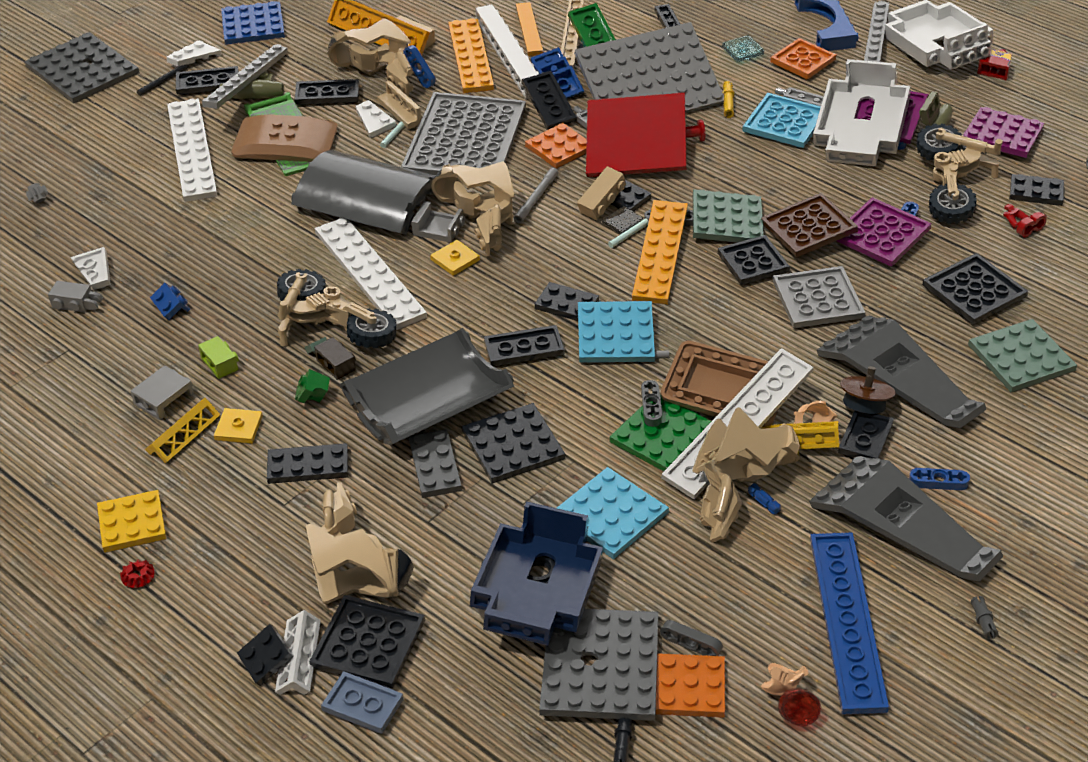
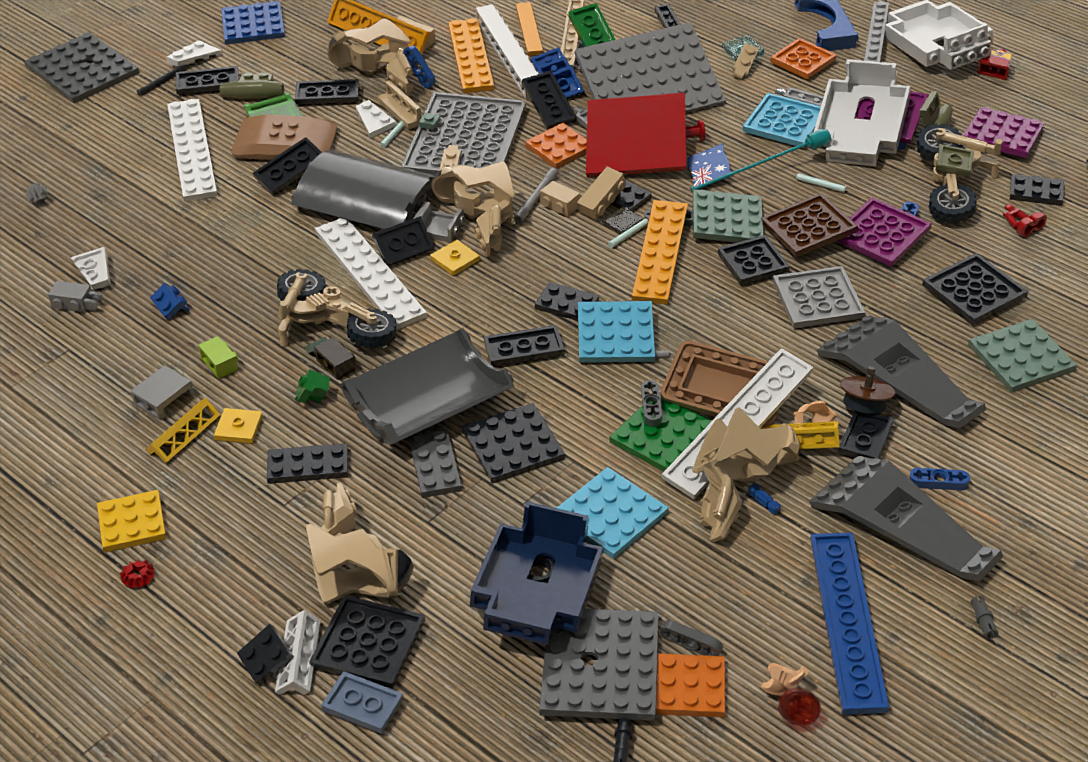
(245, 77): light grey plate -> none
(287, 166): none -> black plate
(403, 241): none -> black plate
(429, 121): none -> sand green plate
(451, 156): none -> tan hinge
(559, 198): none -> tan brick
(714, 166): none -> flag
(728, 99): yellow pin -> none
(744, 60): none -> tan hinge
(822, 183): none -> light aqua bar
(954, 160): none -> olive tile

